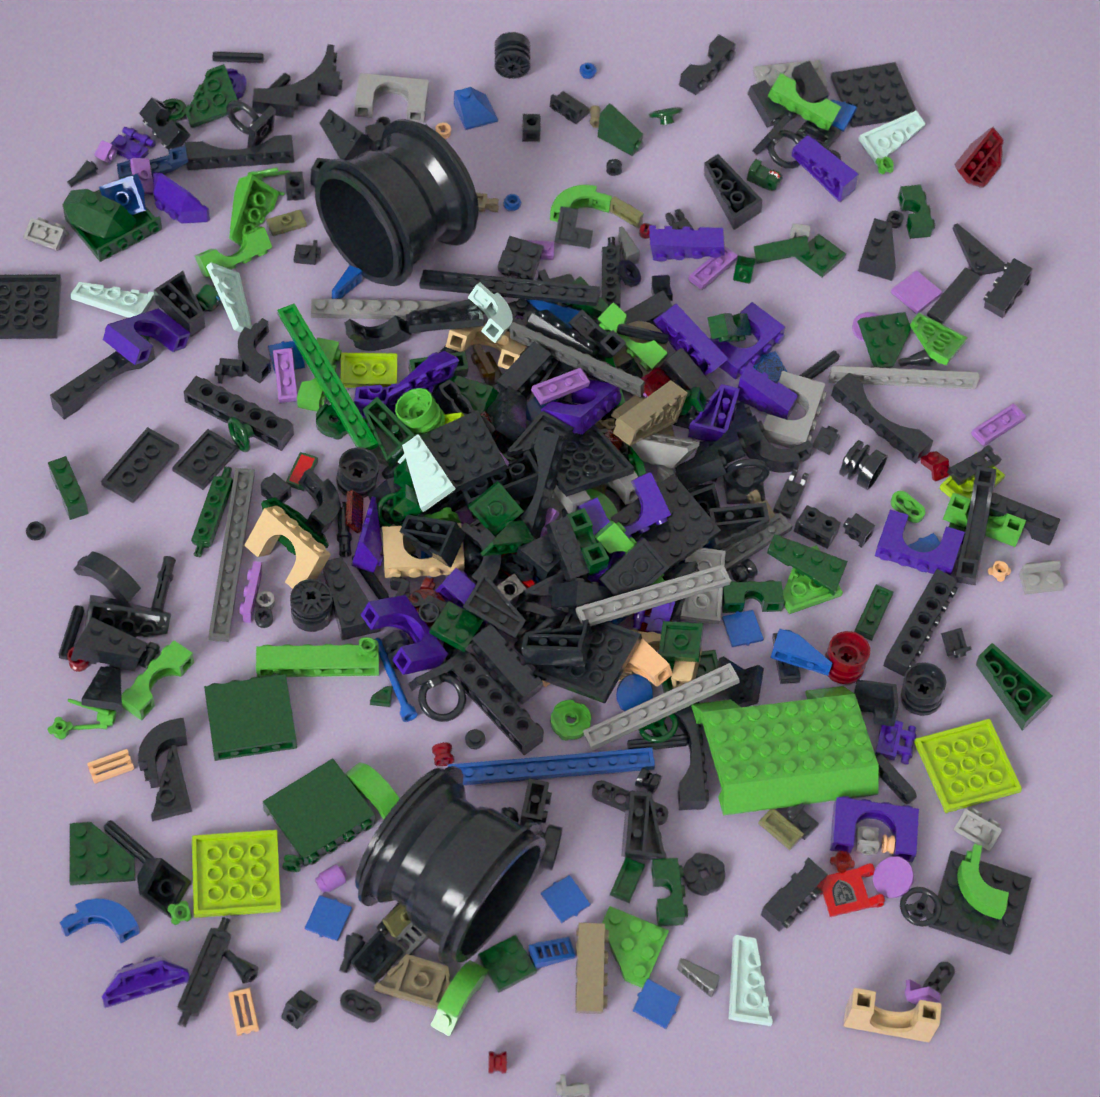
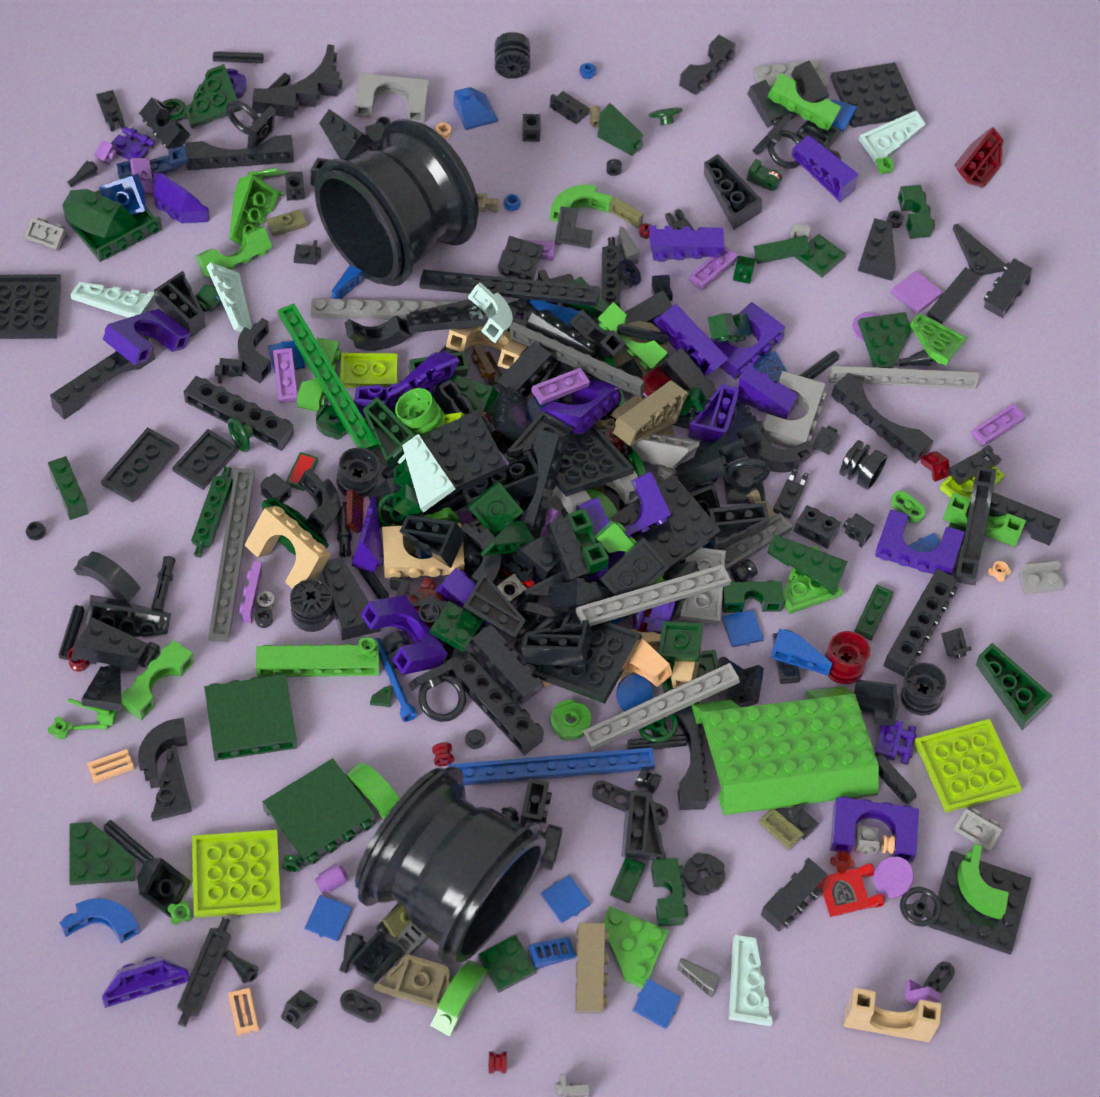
(110, 109): none -> black hinge

